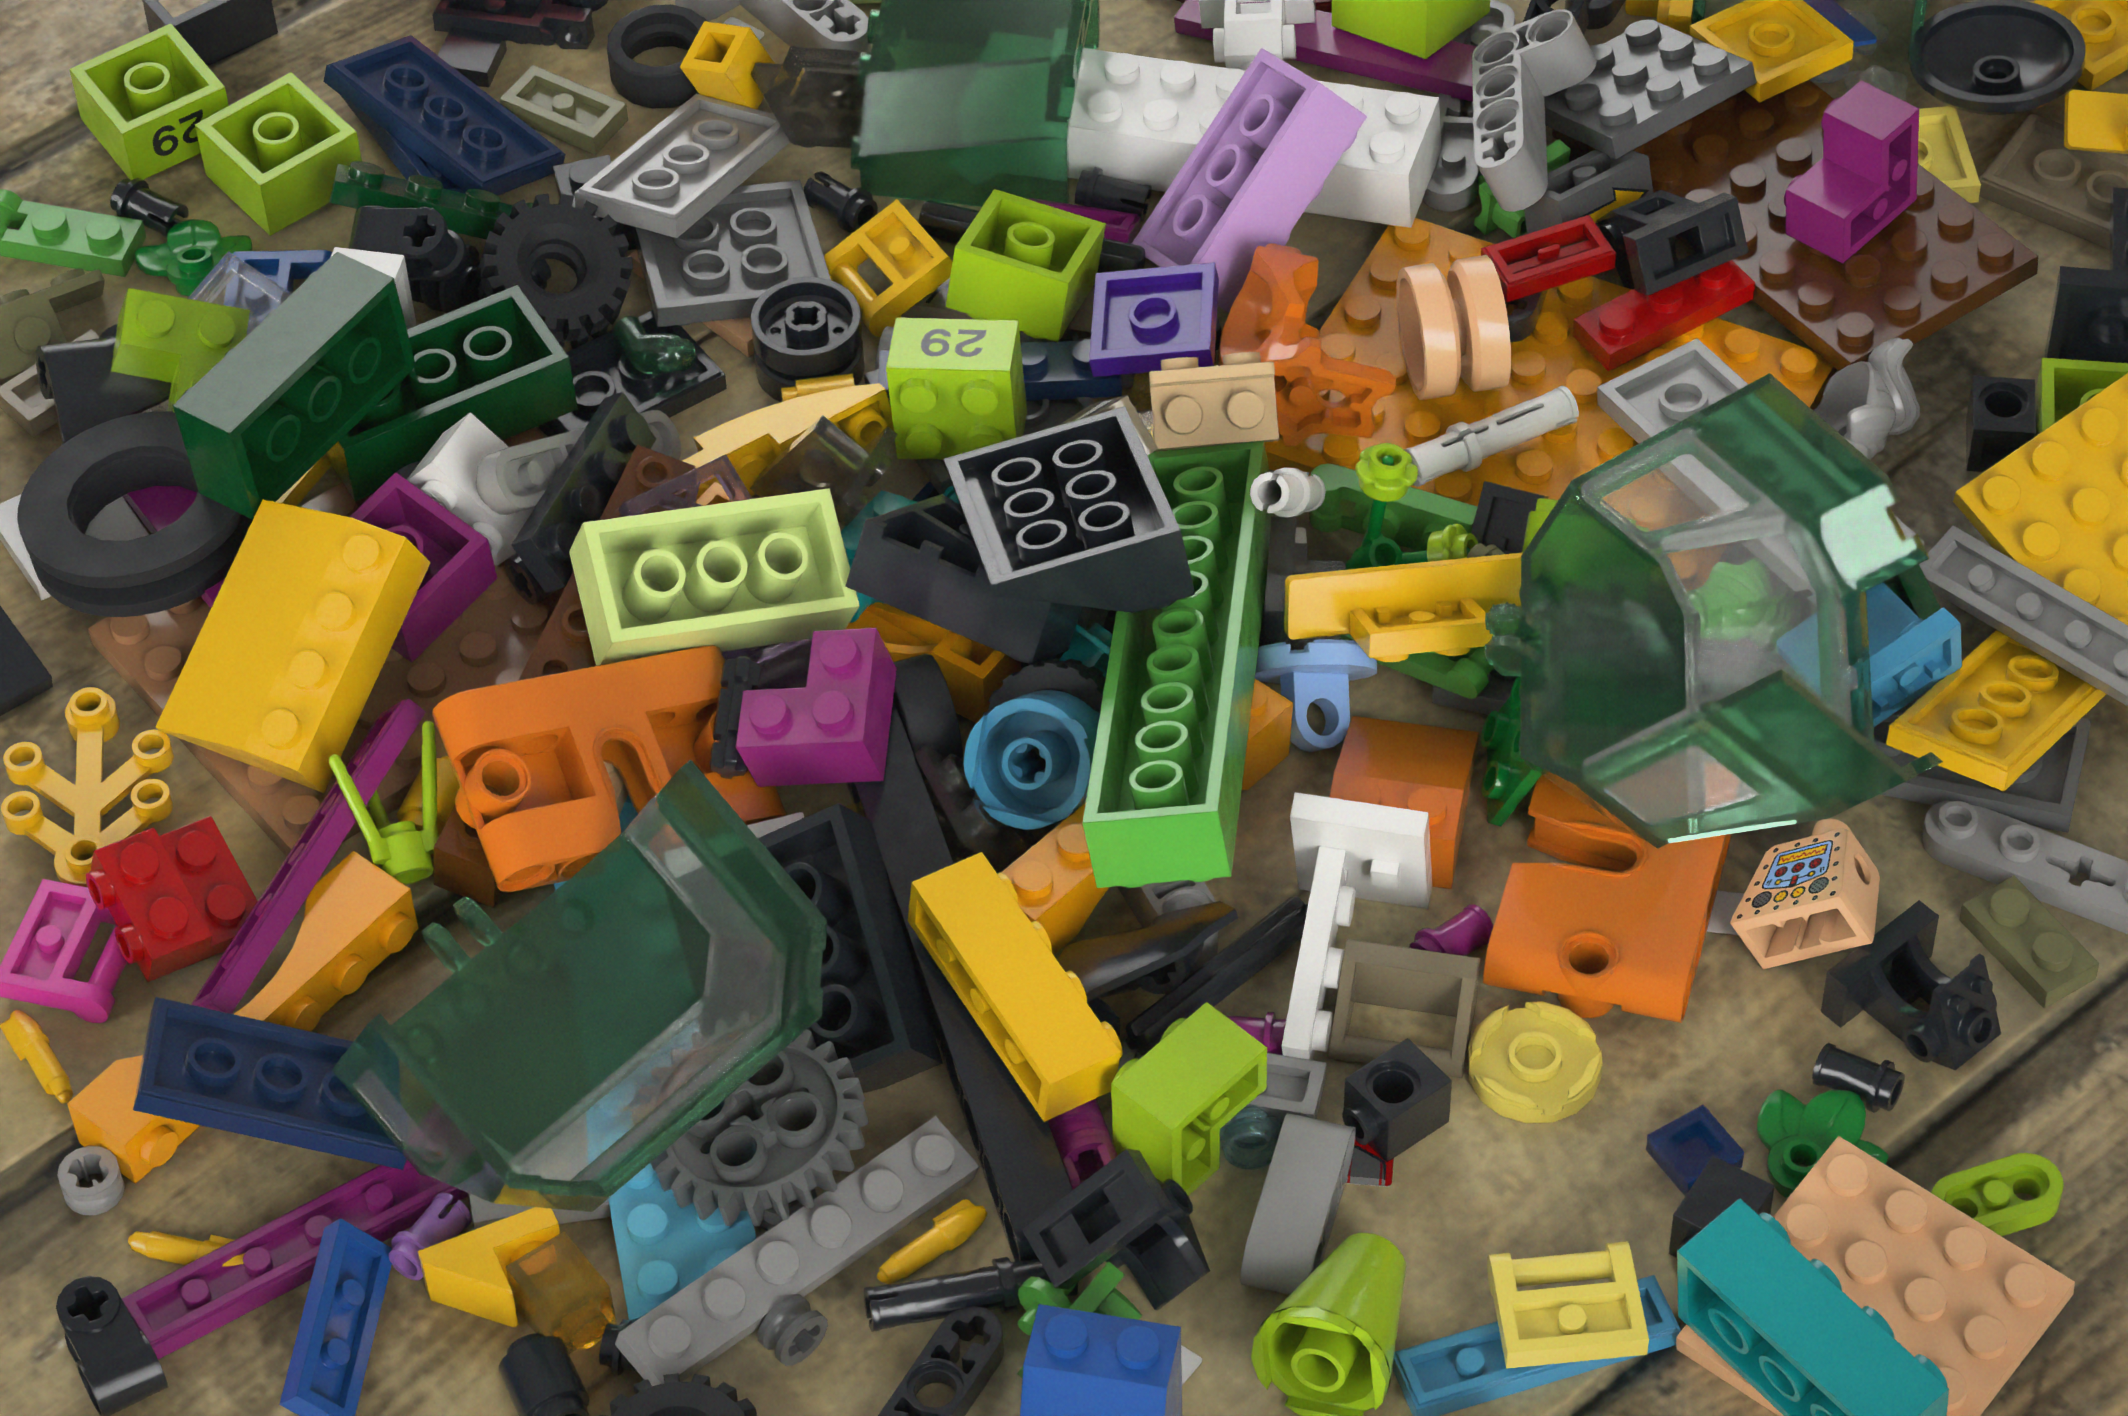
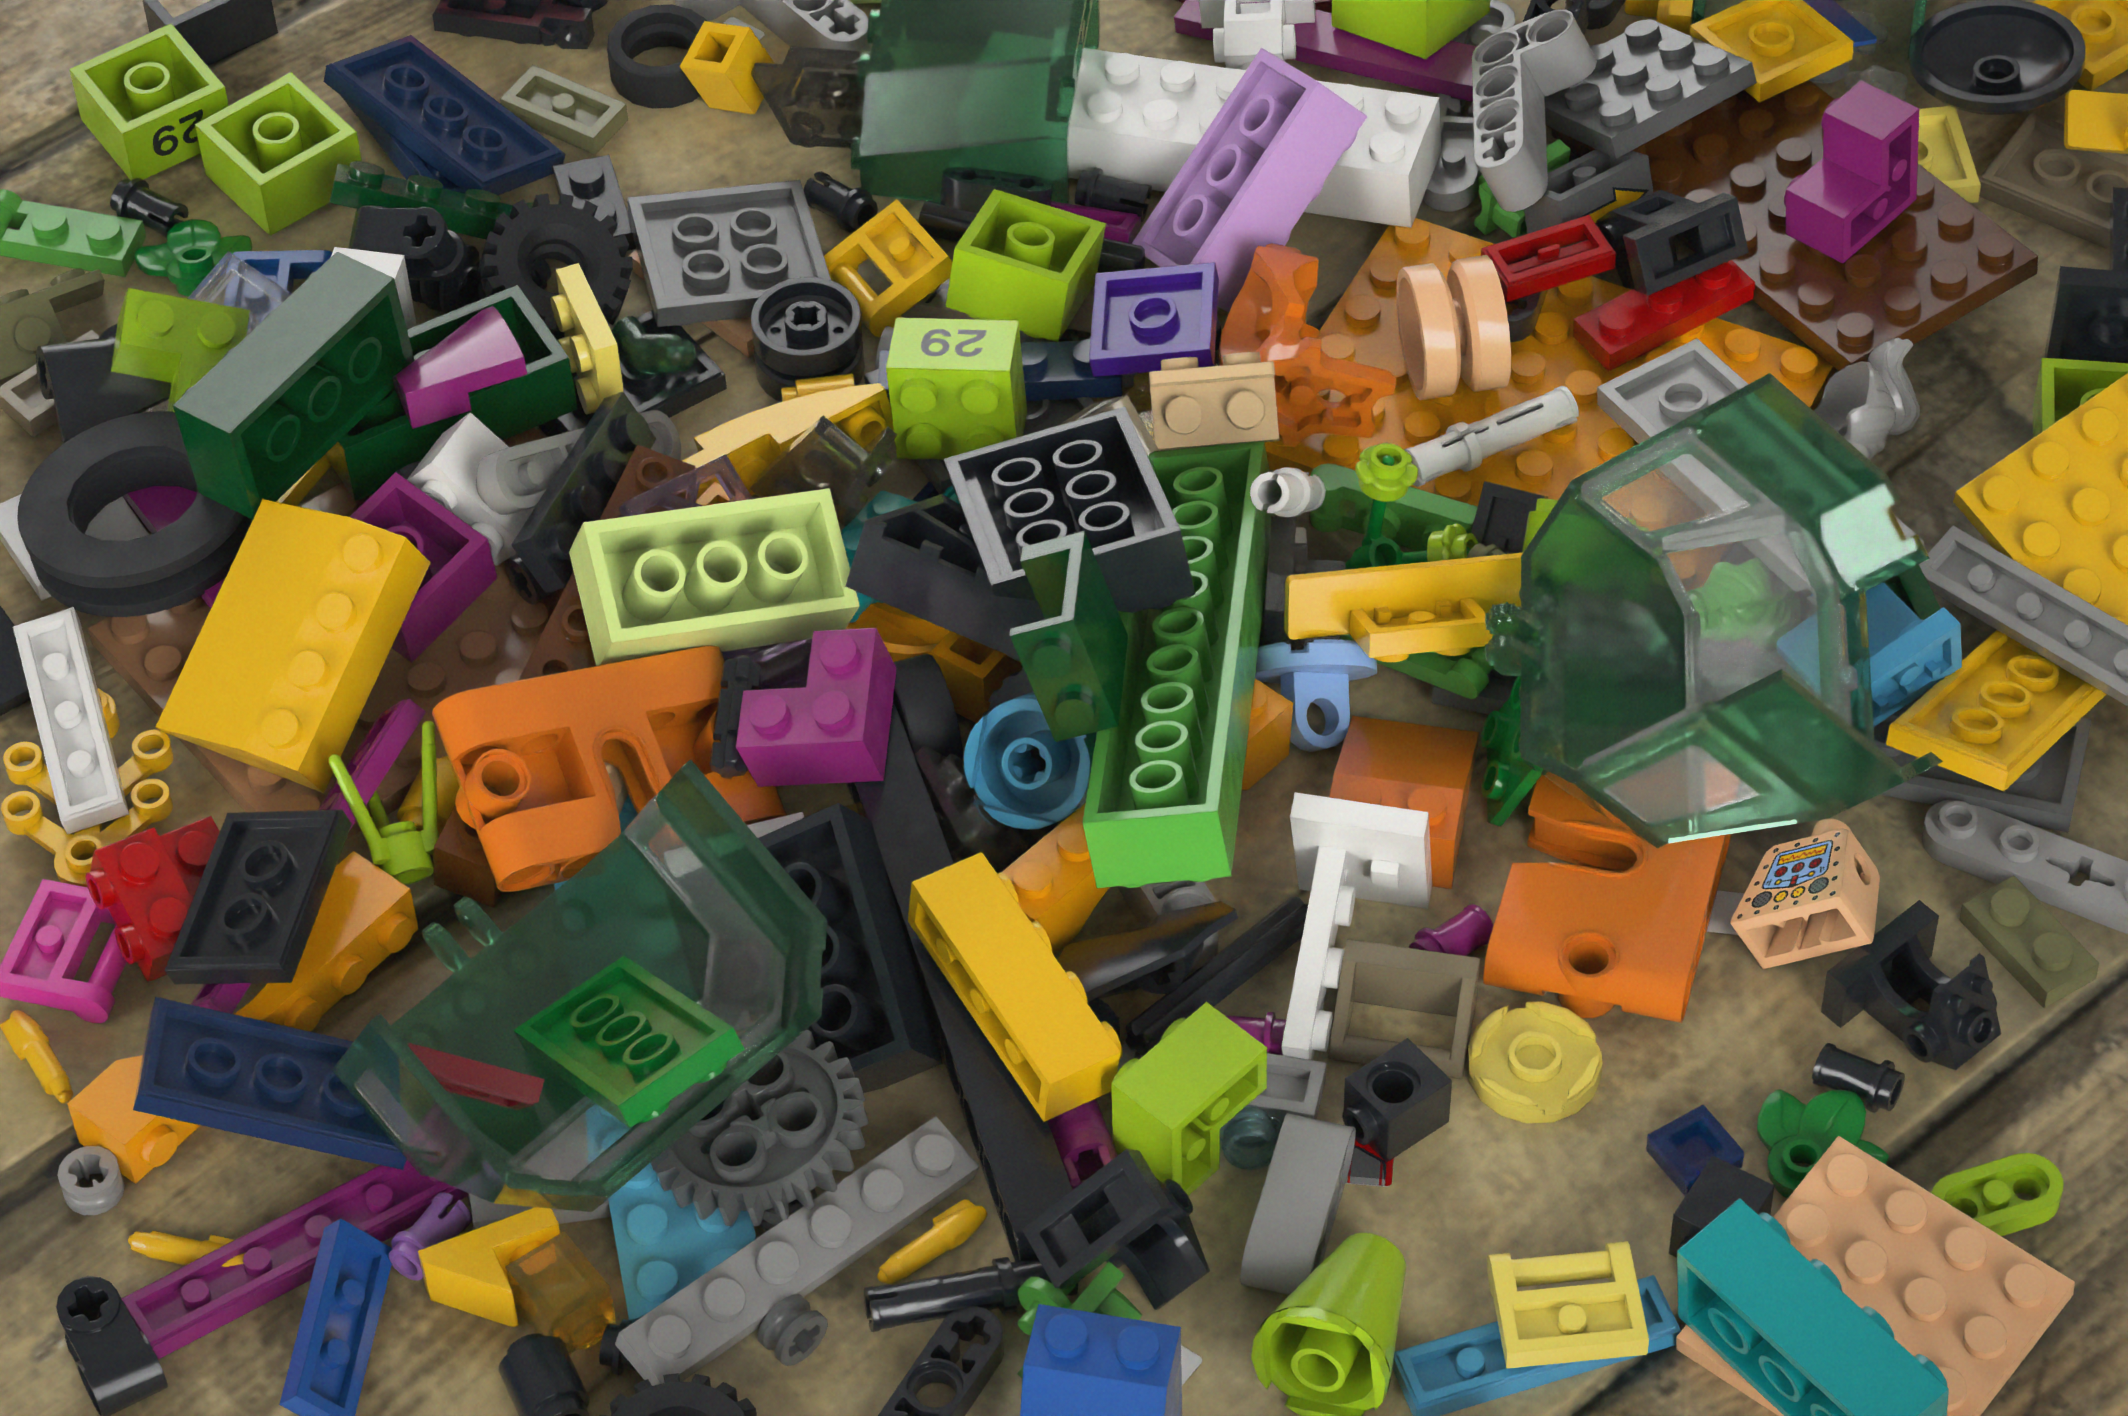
(70, 721): none -> white tile
(258, 897): none -> black tile
(465, 361): none -> magenta slope
(474, 54): black tile -> none
(480, 1079): none -> dark red tile
(587, 339): none -> light yellow plate
(629, 1041): none -> green plate
(684, 165): light grey tile -> none
(970, 187): none -> black beam
(1080, 647): none -> dark green panel
(1998, 419): black brick -> none

